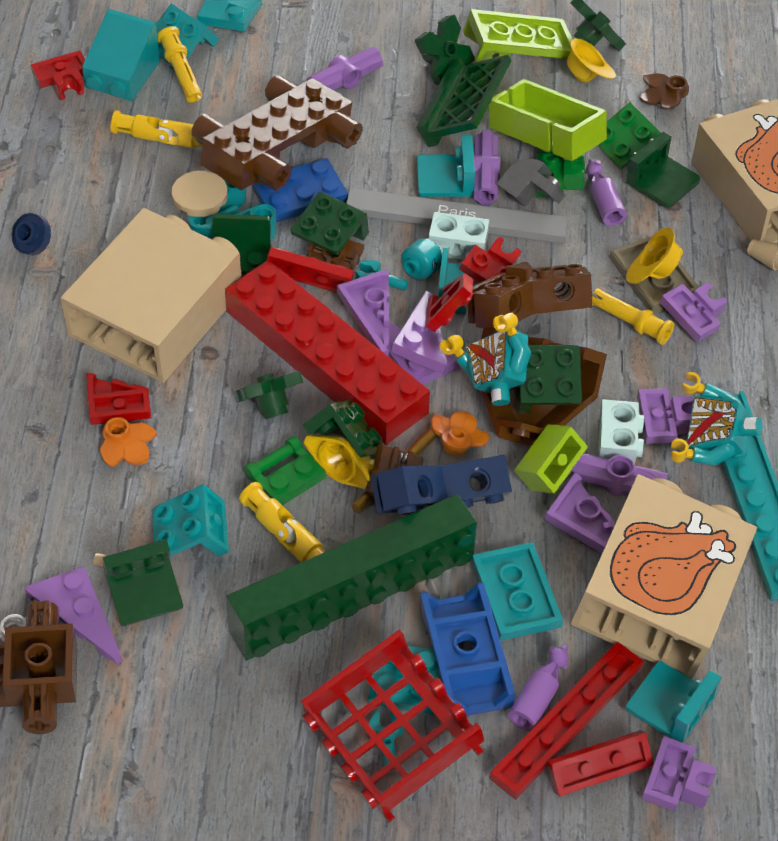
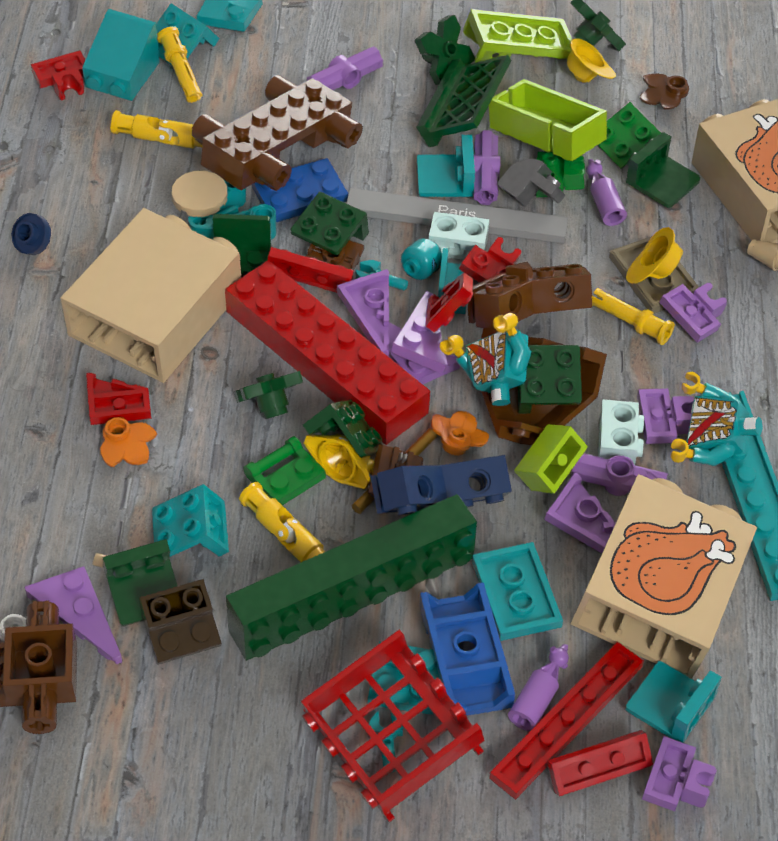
(180, 621): none -> dark brown brick

